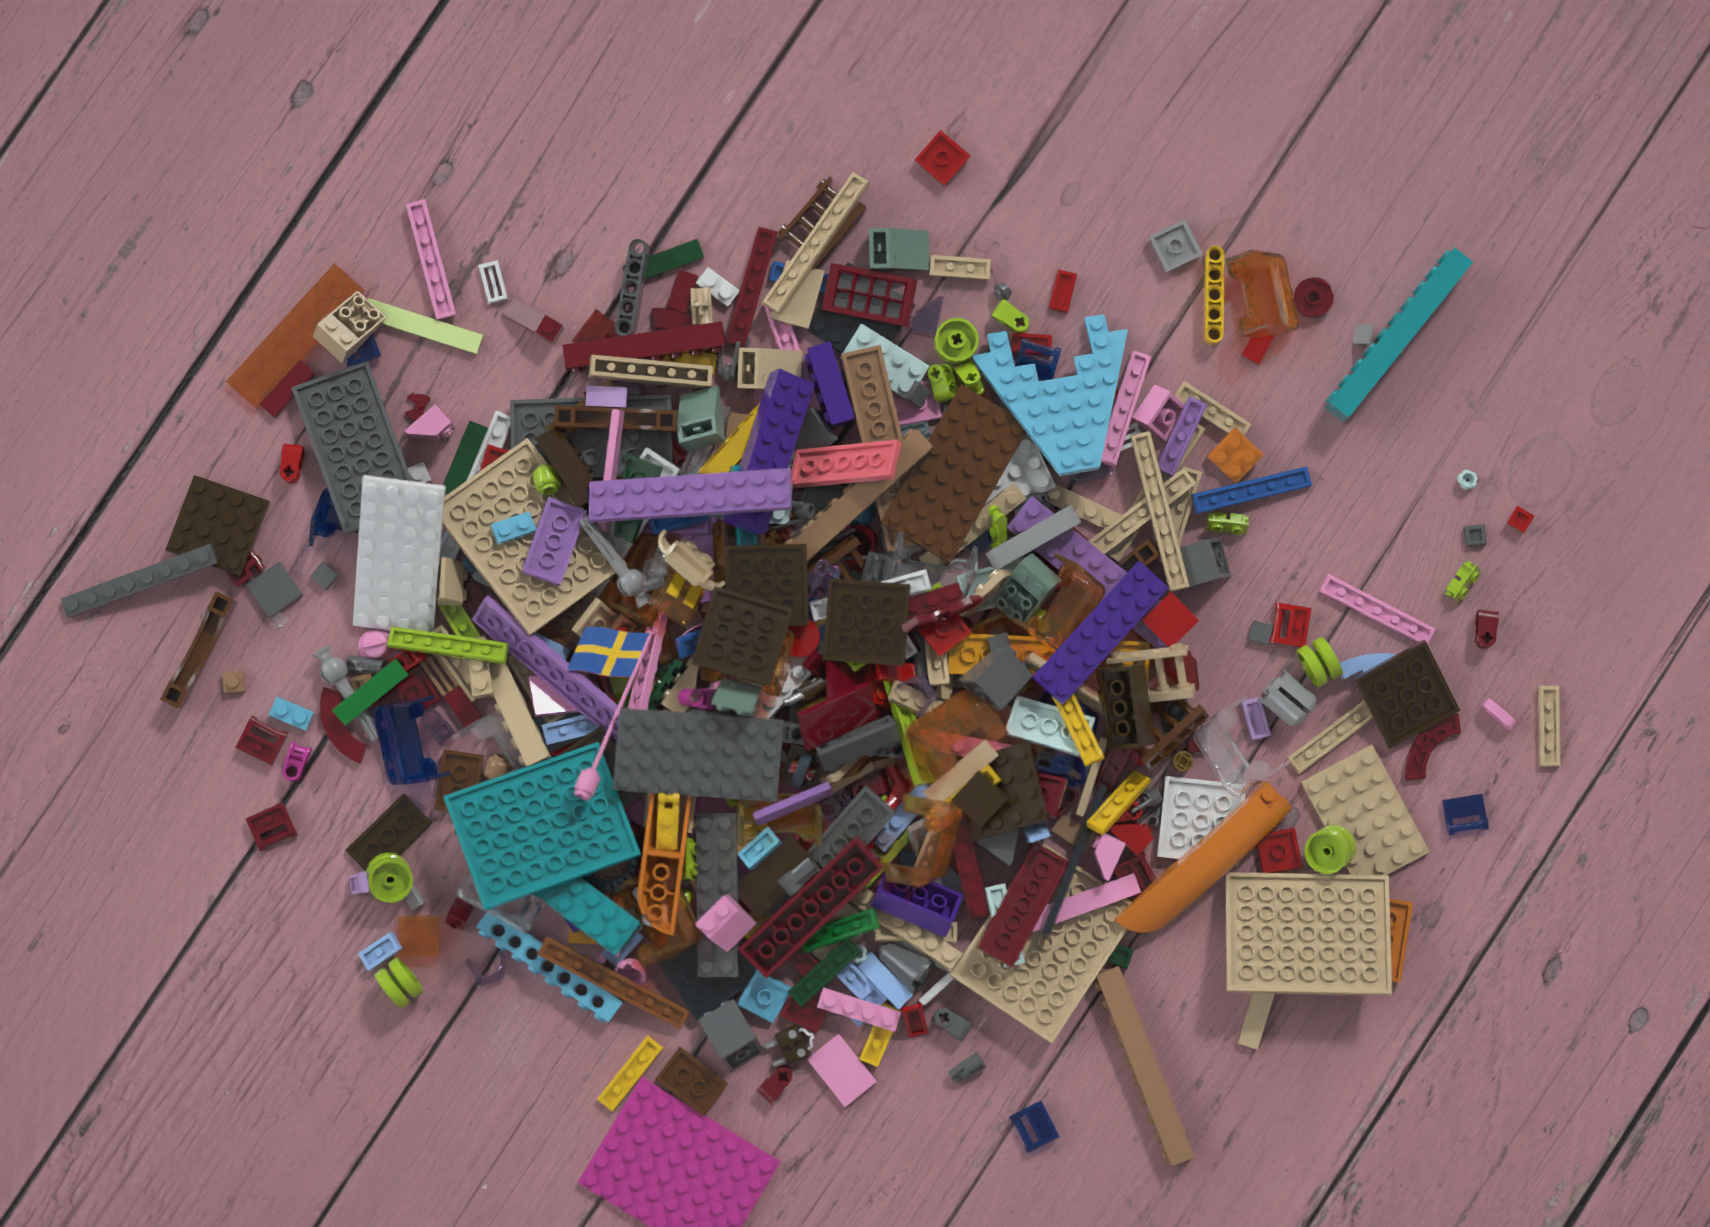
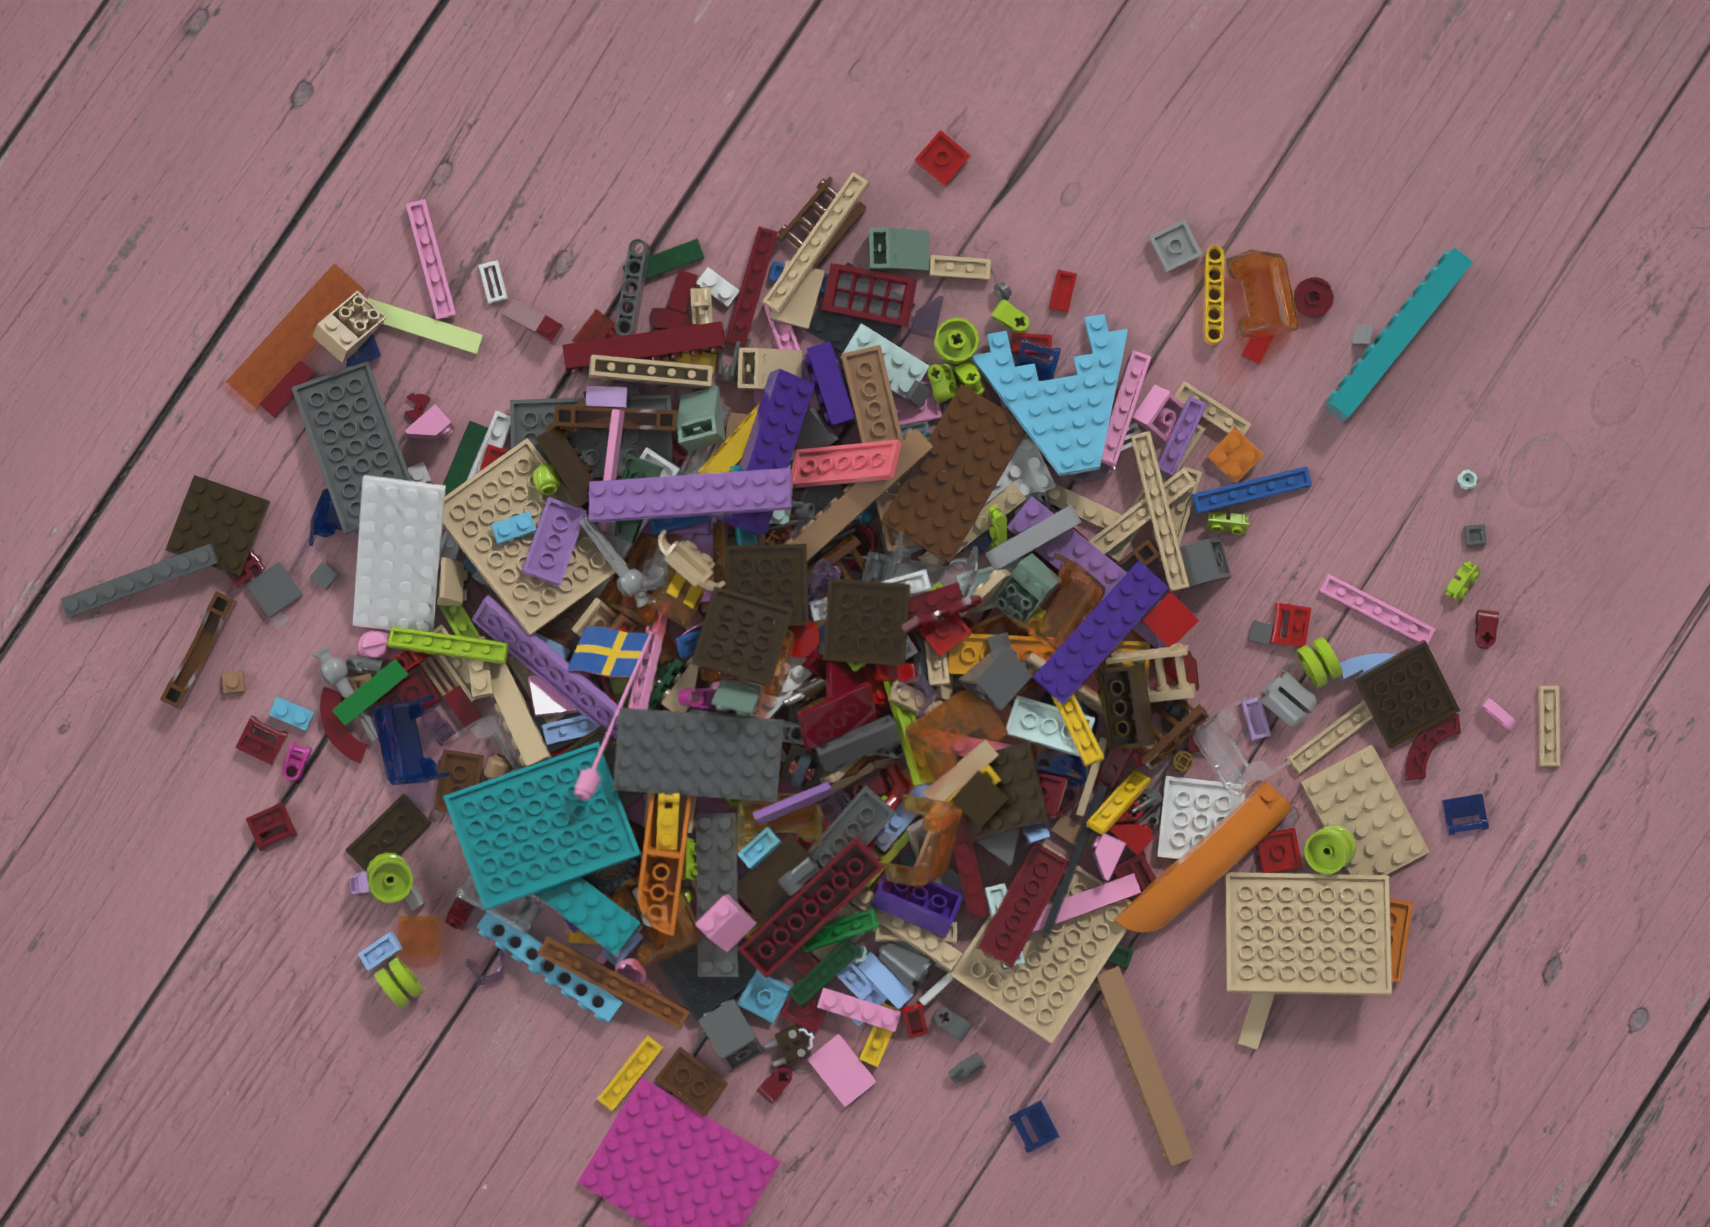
(291, 458): red piece -> none
(1520, 519): red plate -> none

